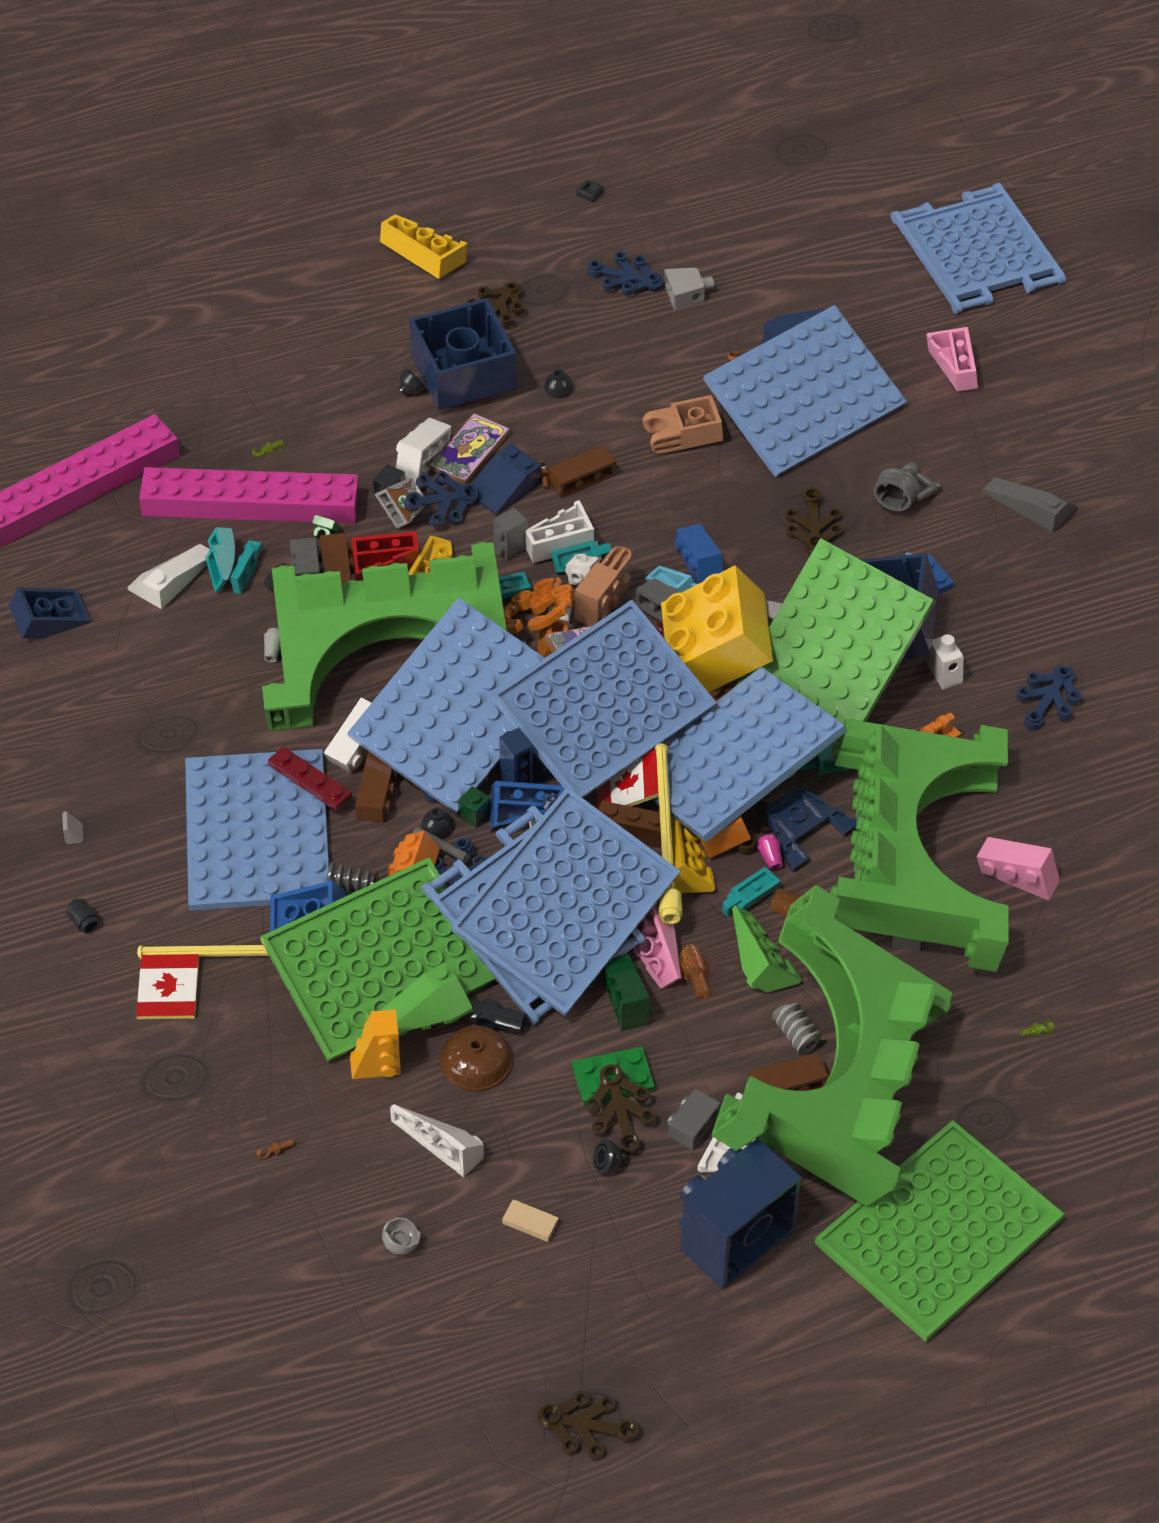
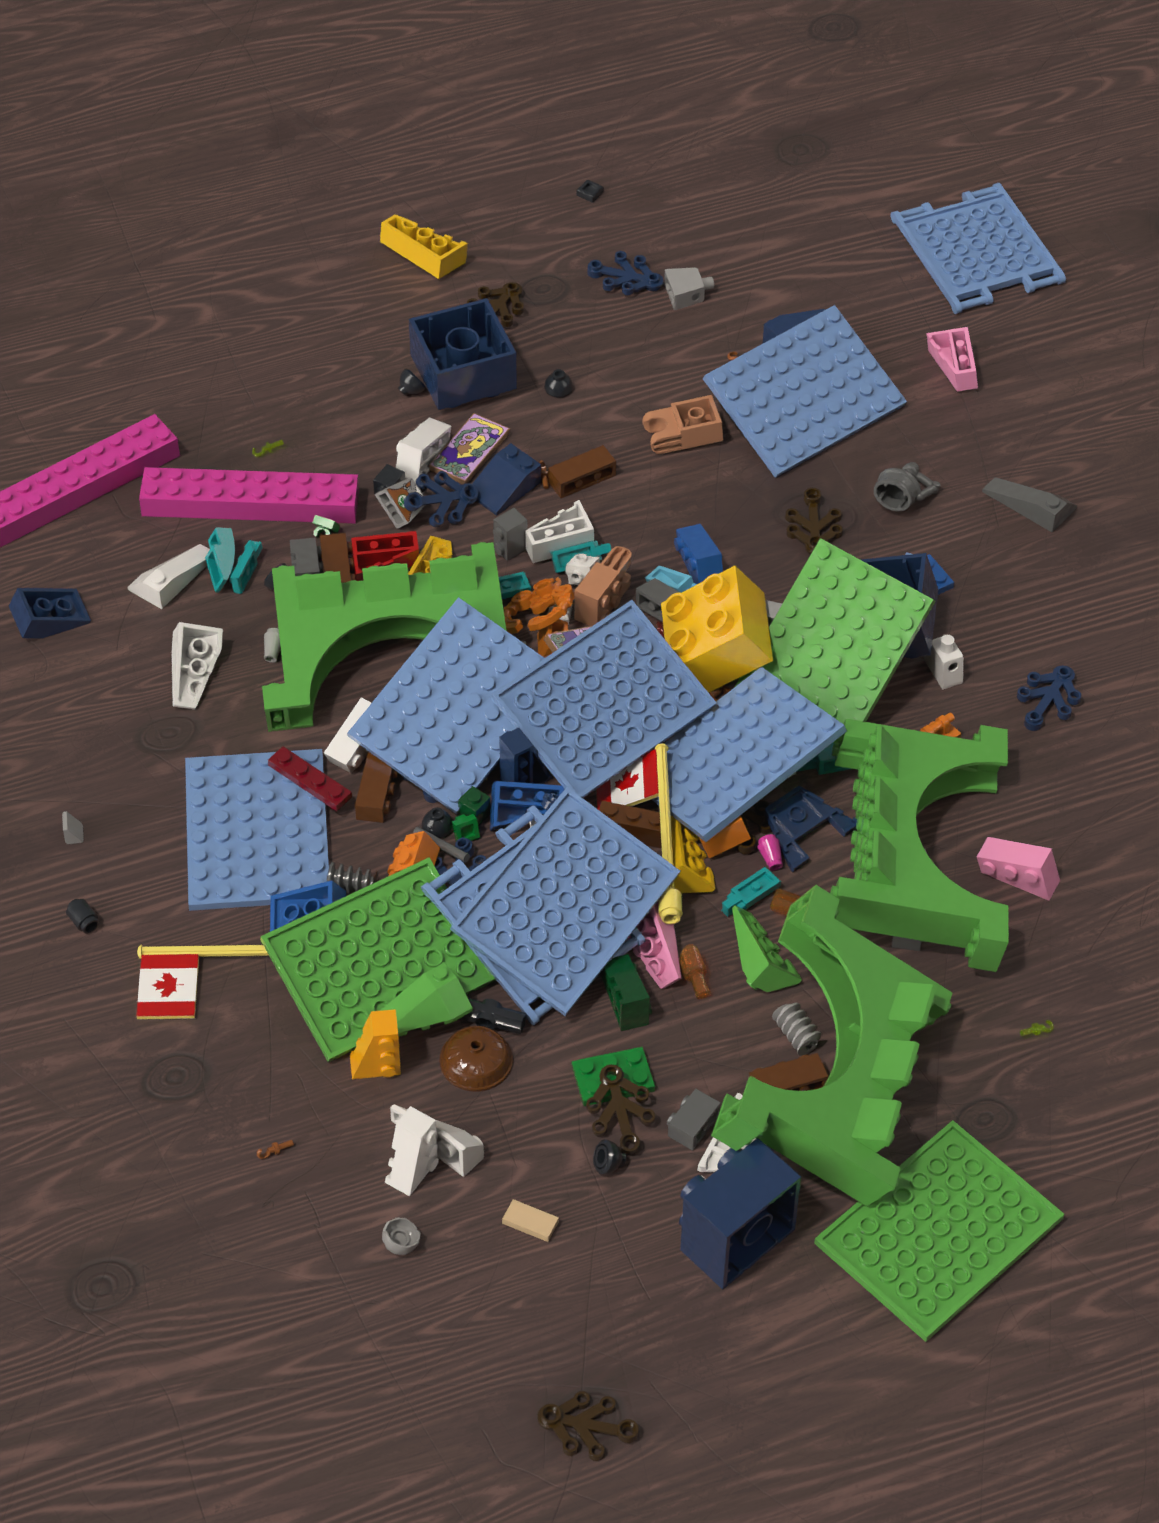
(193, 659): none -> white wedge
(415, 1151): none -> white wedge
(466, 827): none -> green tile

